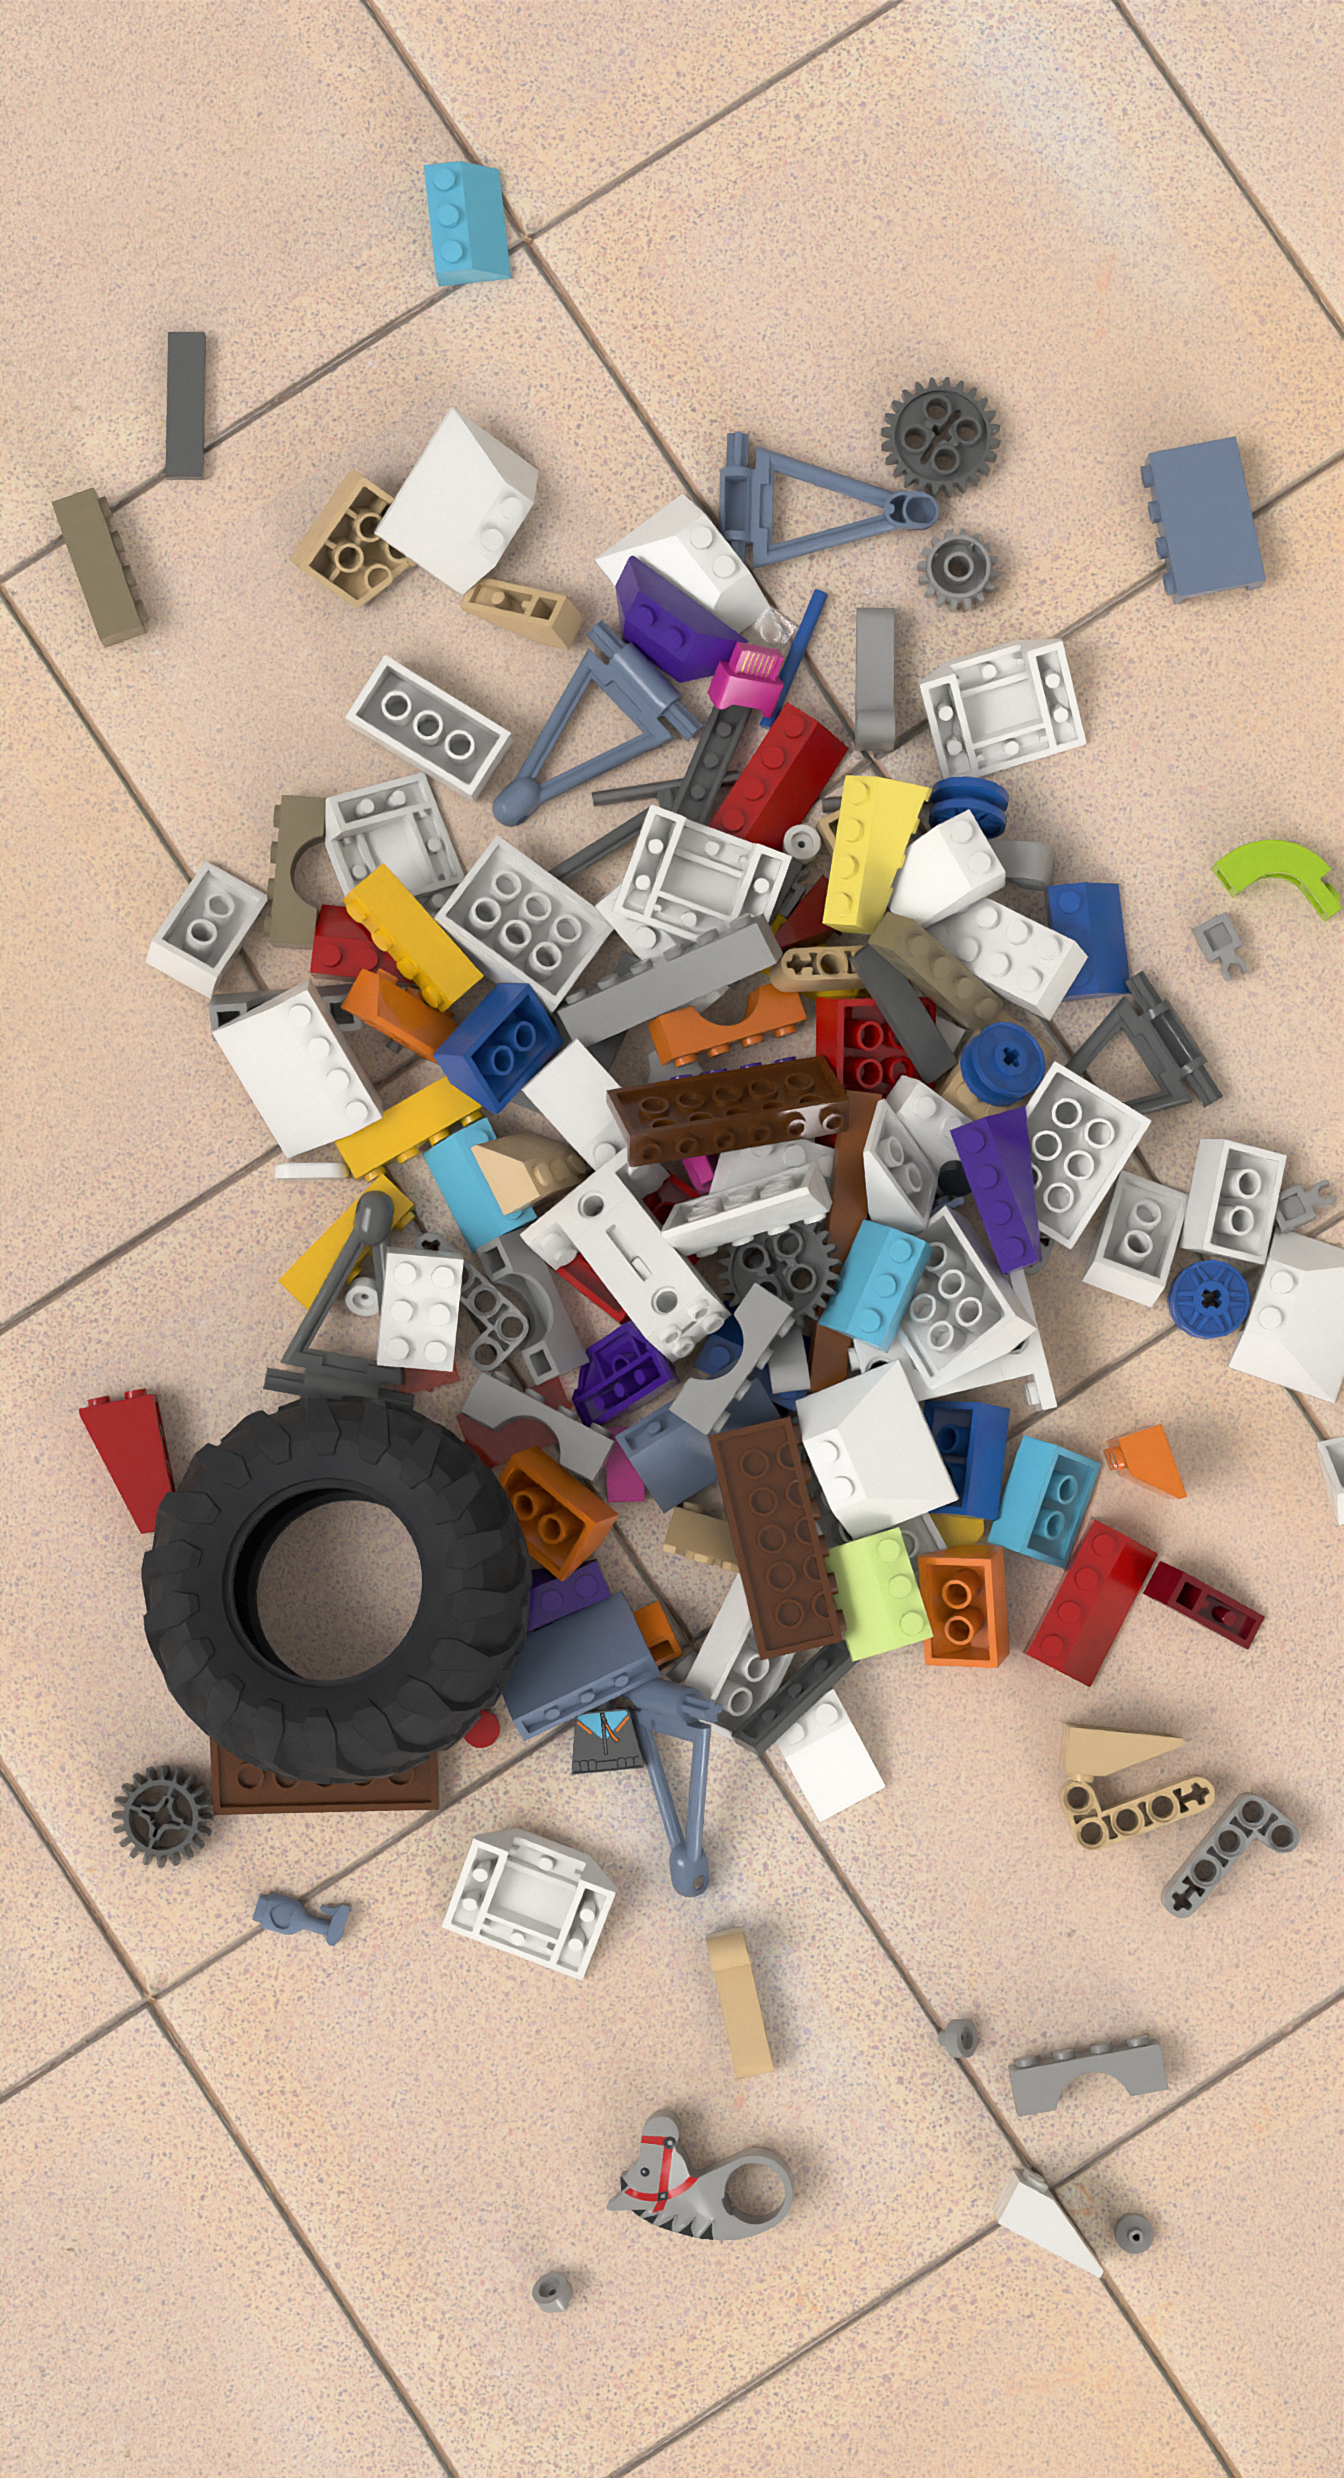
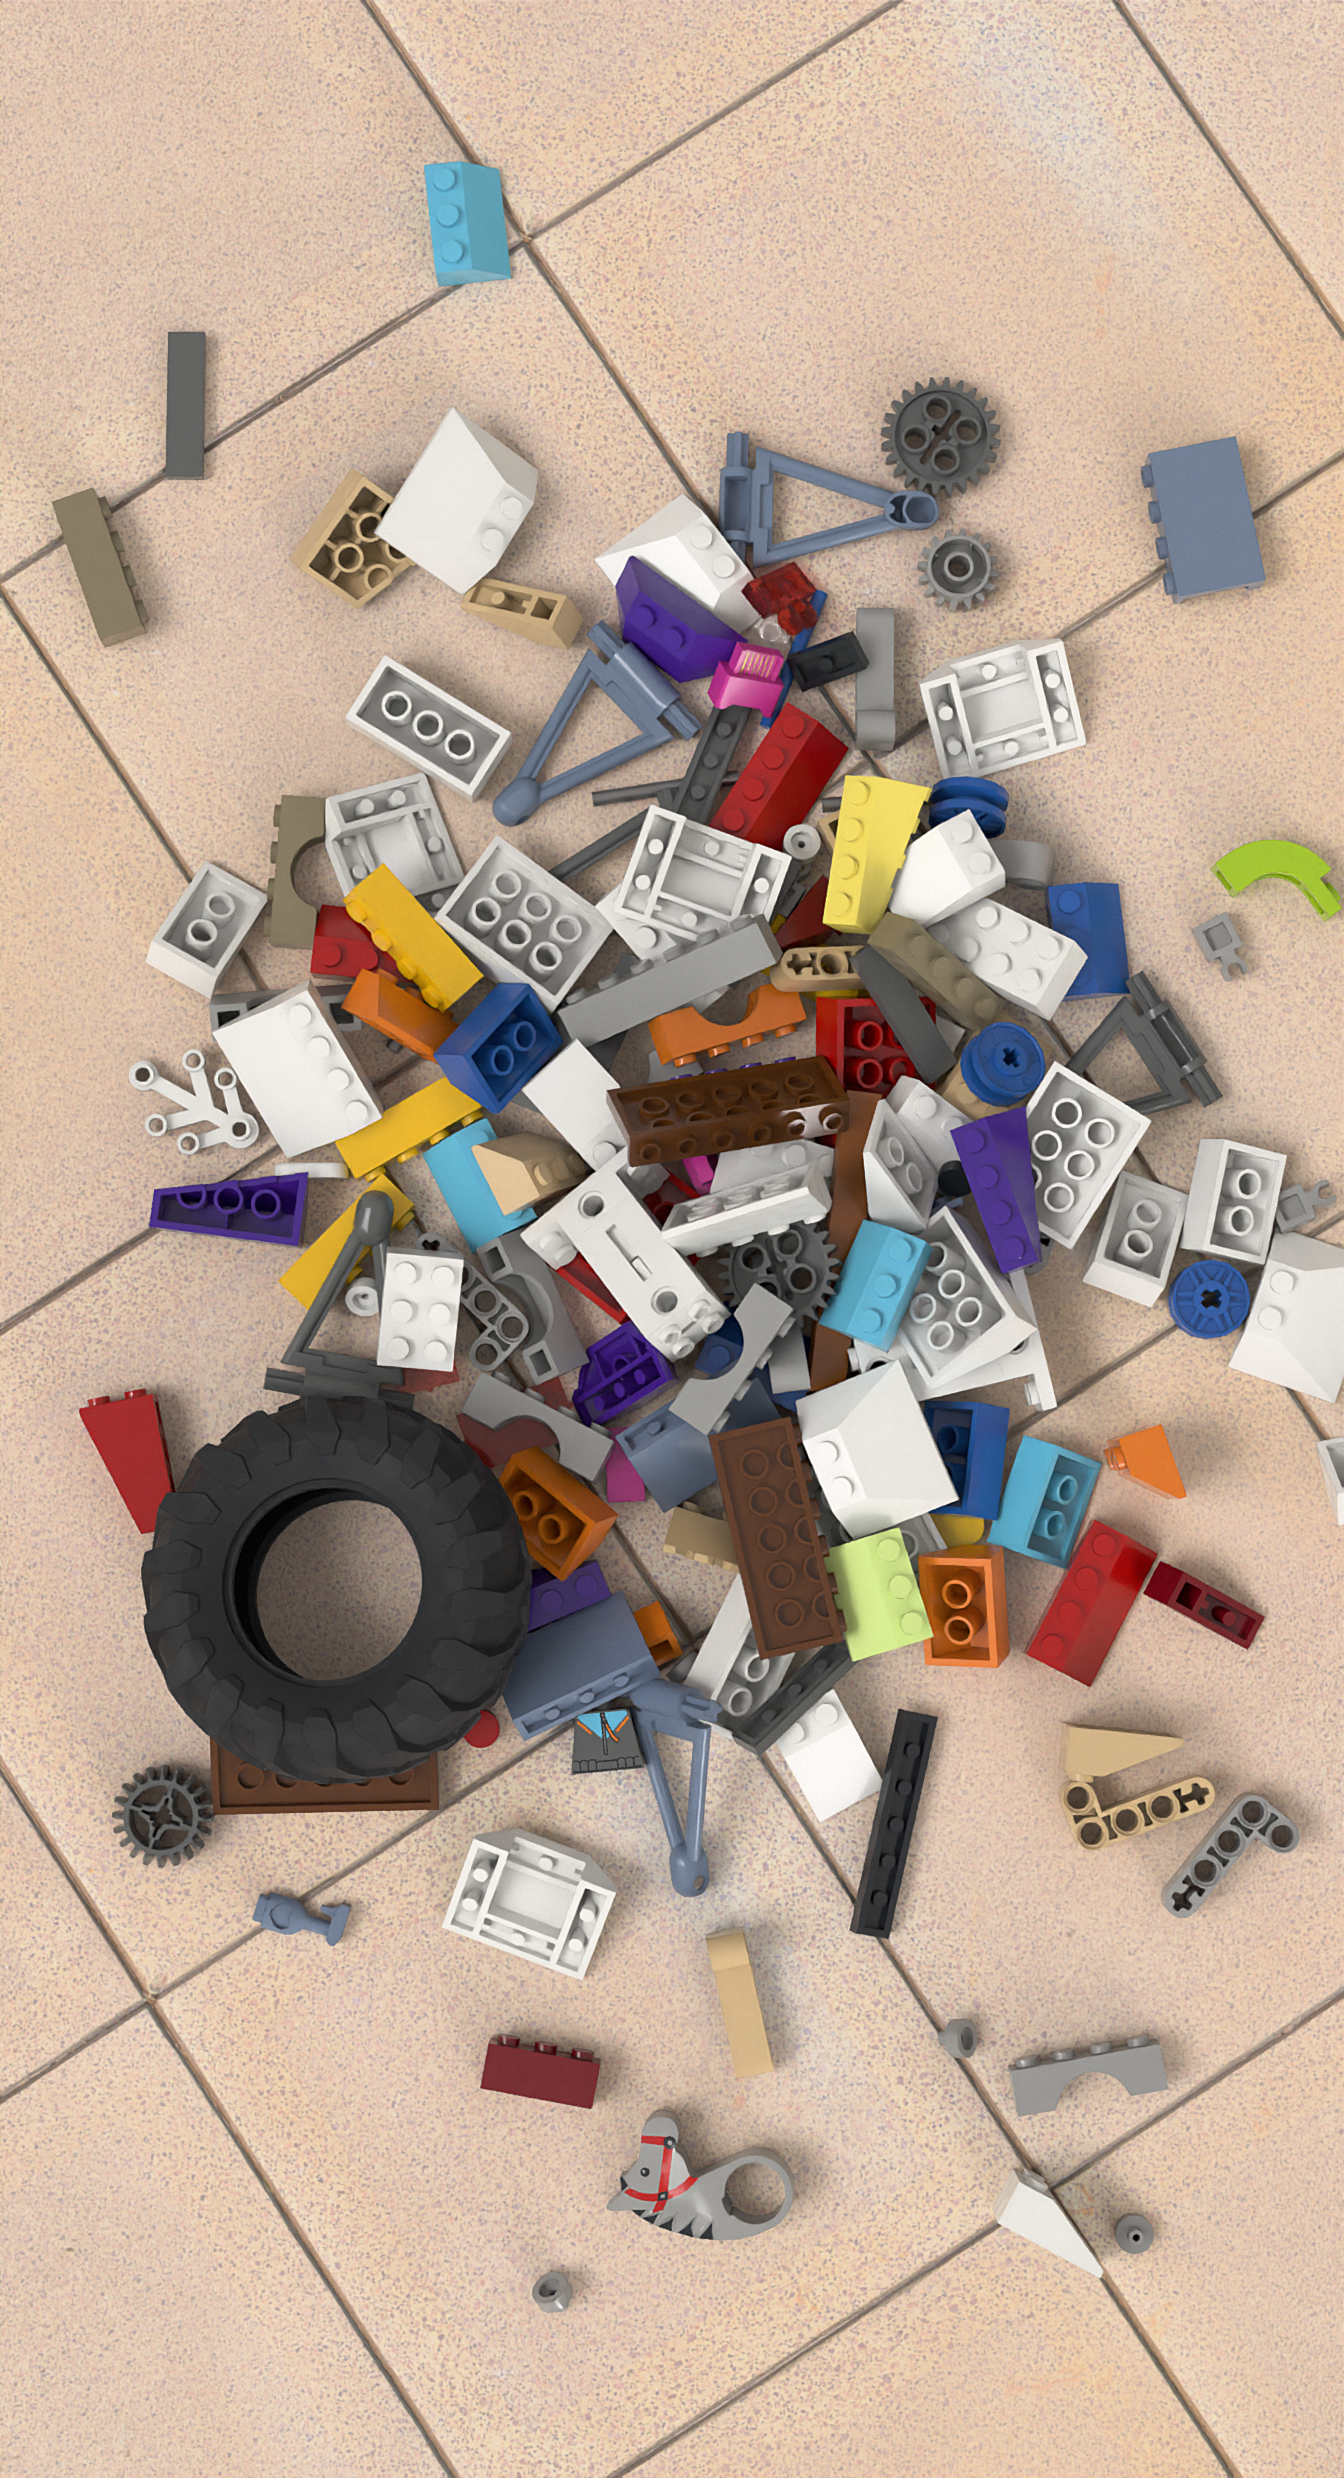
(199, 1107): none -> white plant
(248, 1210): none -> dark purple wedge
(541, 2071): none -> dark red brick
(783, 594): none -> clear red hinge
(827, 661): none -> black plate
(893, 1824): none -> black plate

